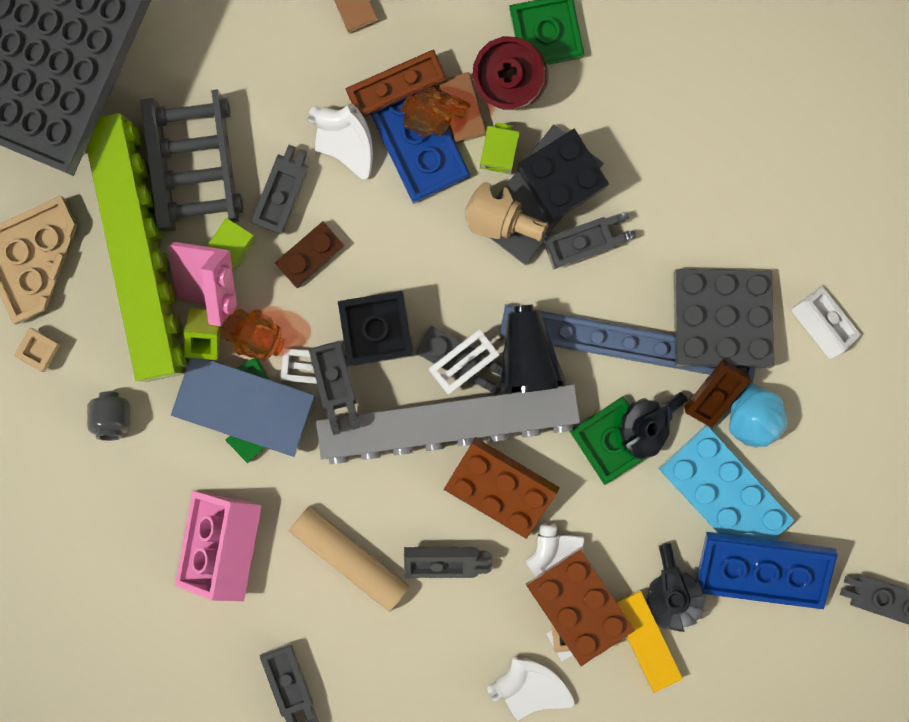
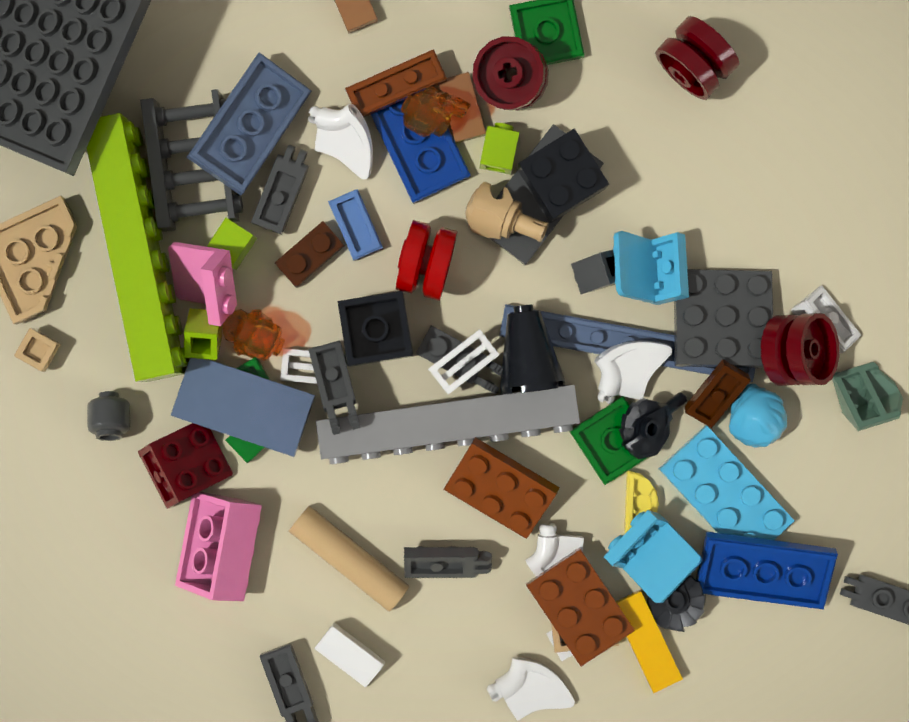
(185, 463): none -> dark red bracket
(249, 124): none -> sand blue tile
(350, 655): none -> white slope
(355, 225): none -> medium blue tile
(420, 259): none -> red wheel
(585, 240): dark grey hinge -> none
(595, 272): none -> dark grey slope
(629, 368): none -> white arm
(639, 497): none -> light yellow tile
(650, 268): none -> medium azure bracket
(654, 555): none -> medium azure bracket
(697, 57): none -> dark red wheel
(800, 349): none -> dark red wheel
(867, 396): none -> sand green slope

